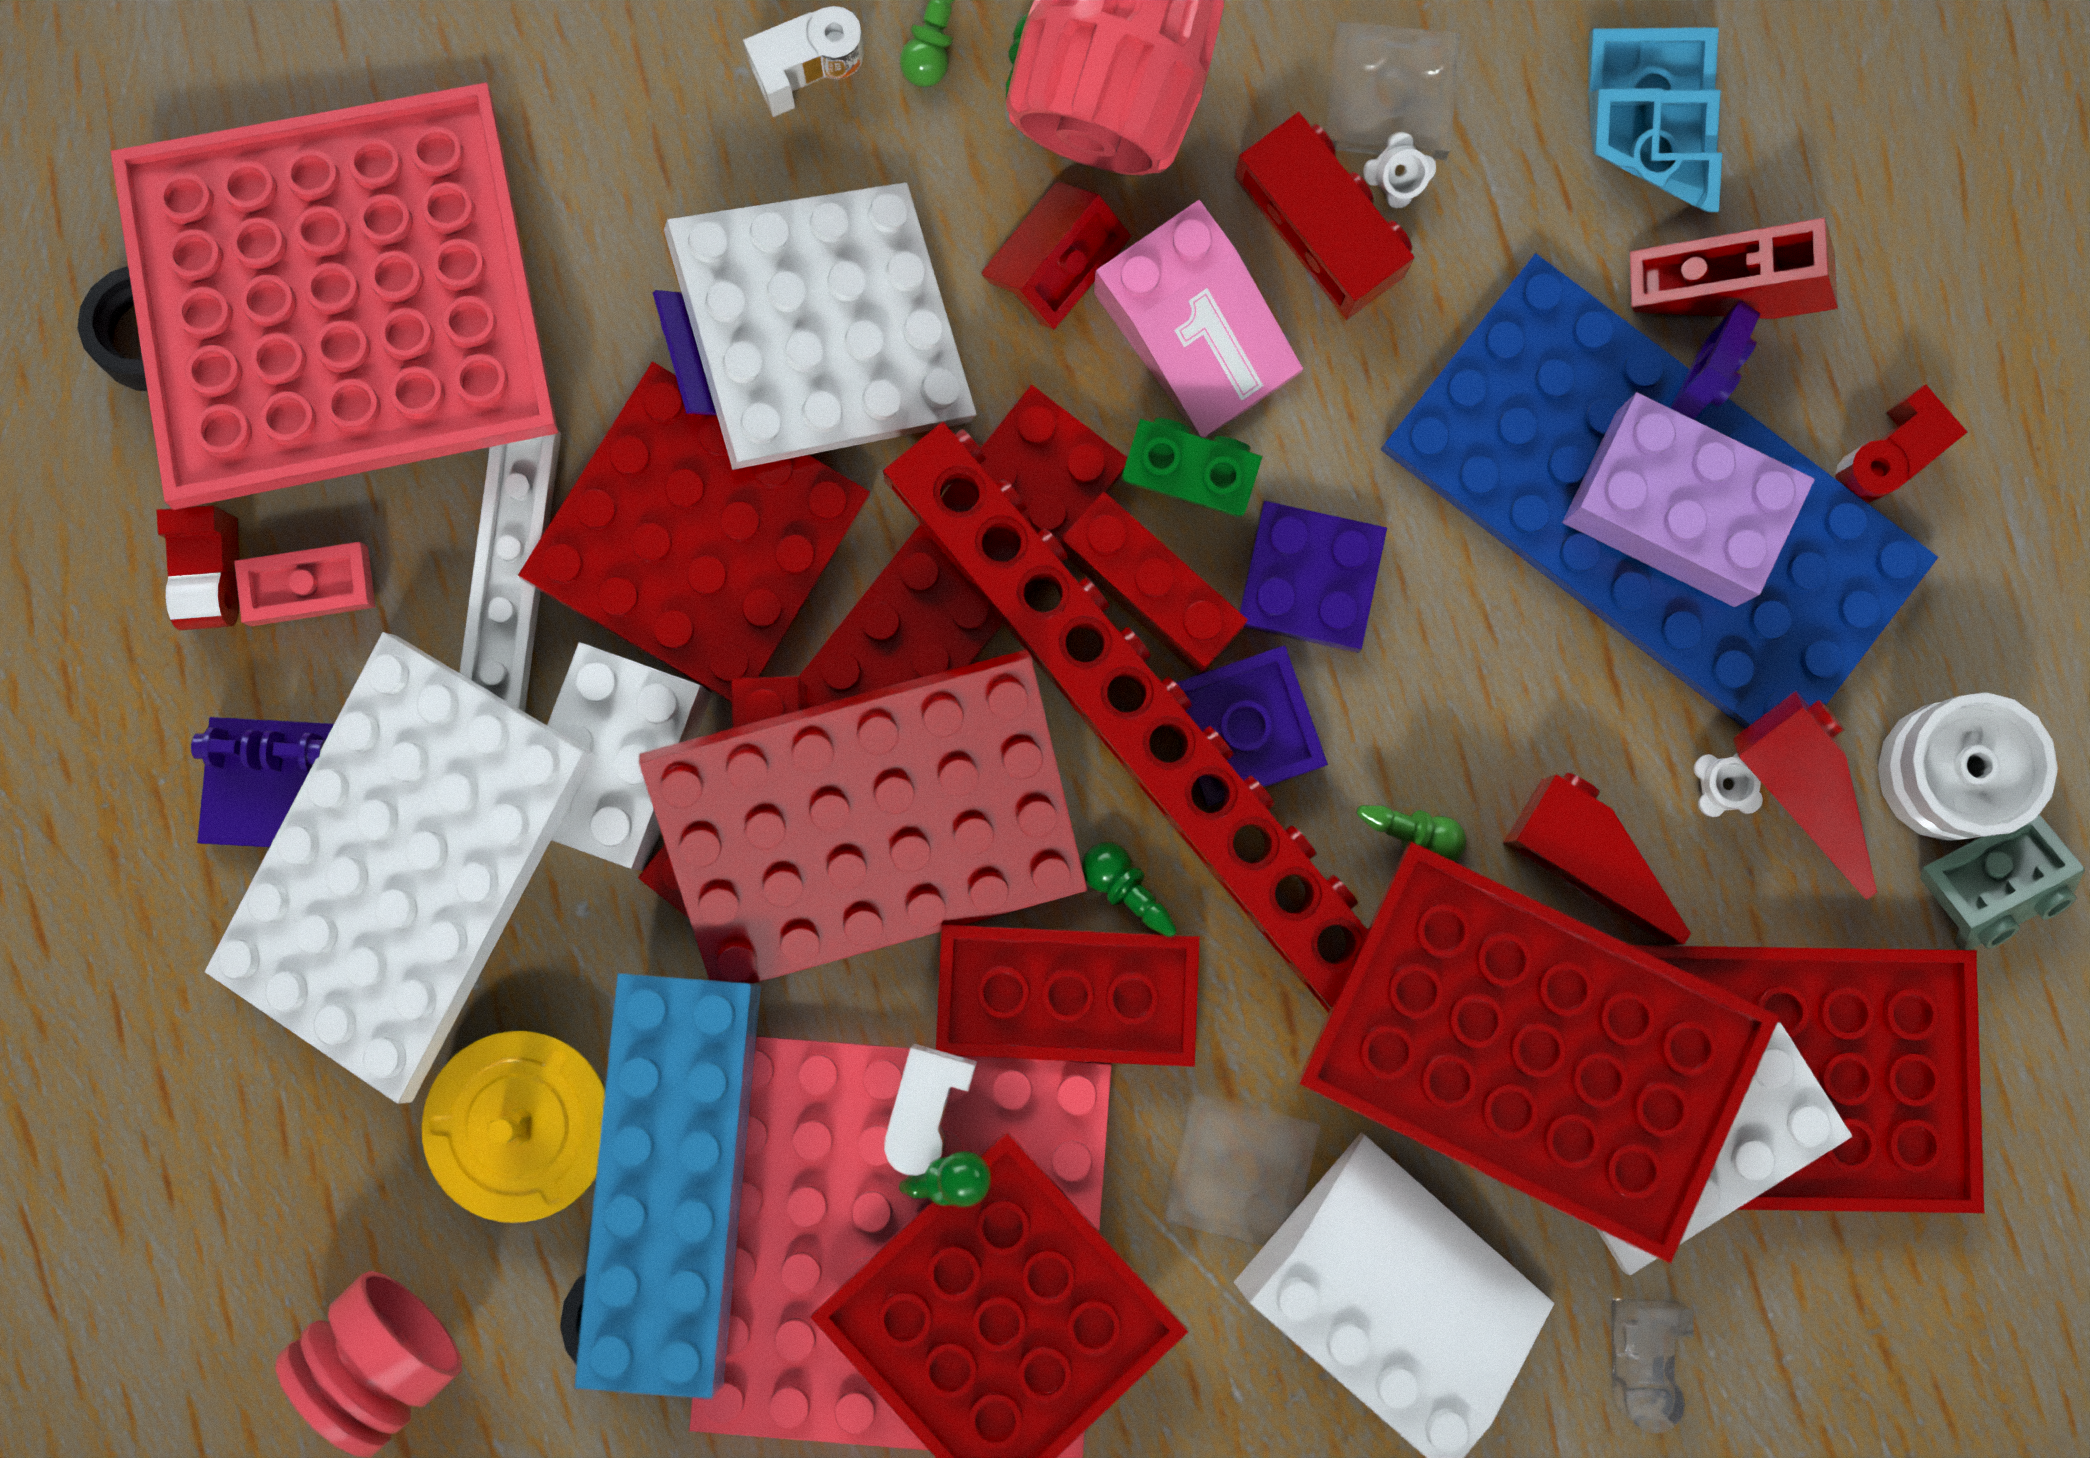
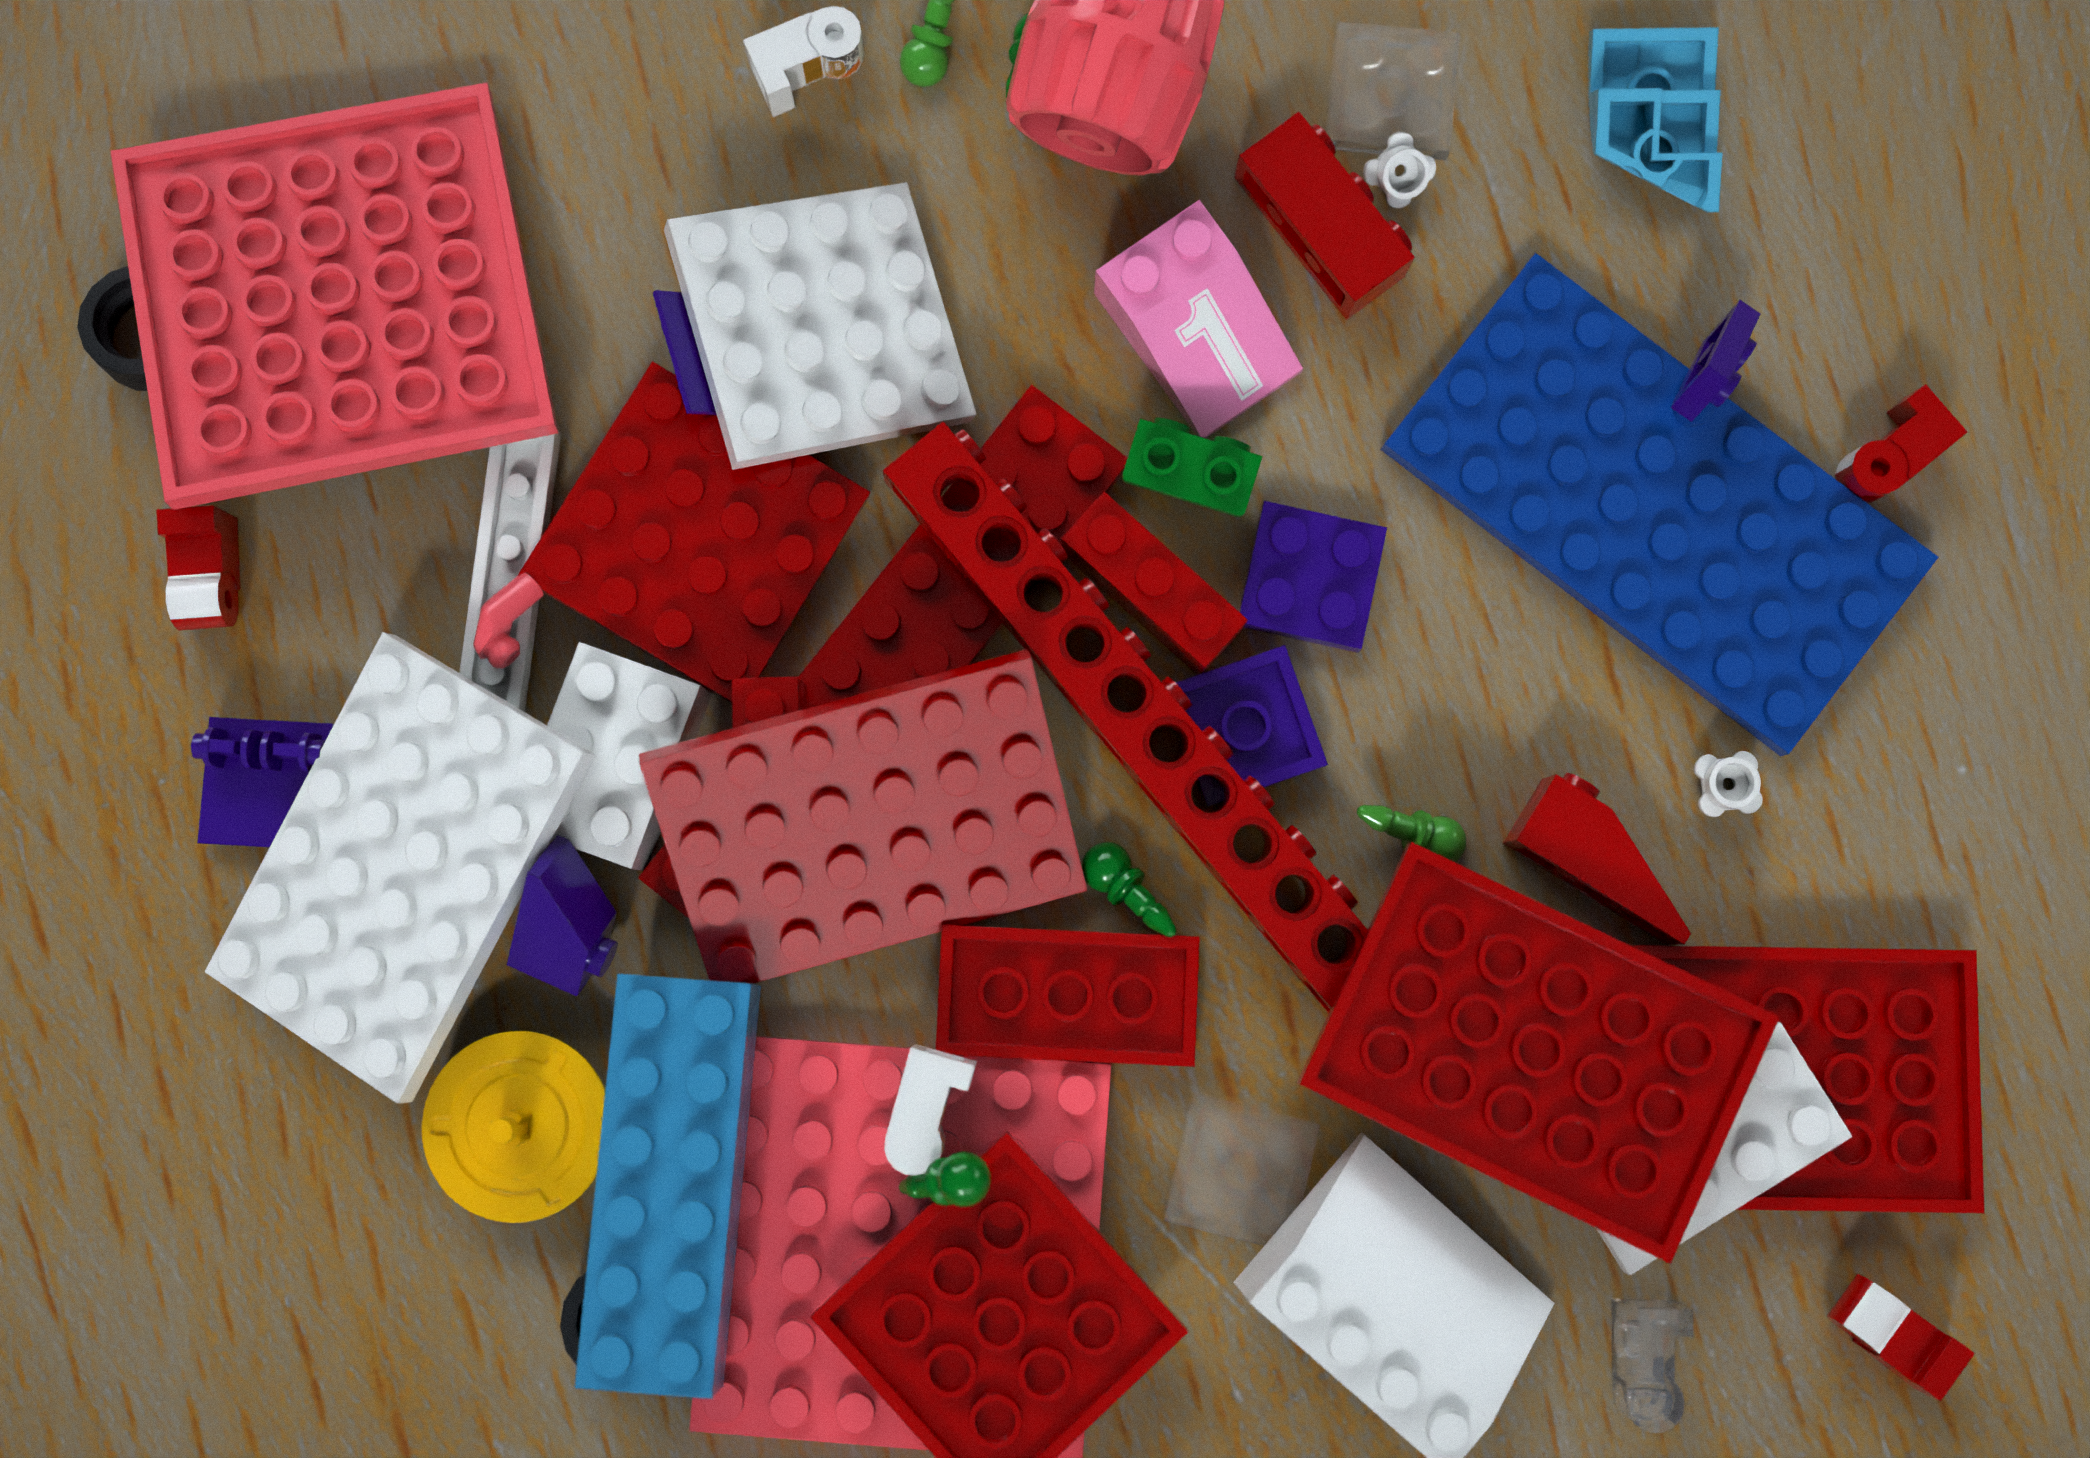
(304, 584): coral plate -> none
(368, 1364): coral wheel -> none
(497, 618): none -> coral arm
(562, 922): none -> dark purple slope
(1057, 252): red panel -> none
(1688, 501): lavender brick -> none
(1771, 269): red slope -> none
(1807, 771): red slope -> none
(1900, 1338): none -> red leg
(1968, 767): white wheel -> none
(2004, 882): sand green bracket -> none

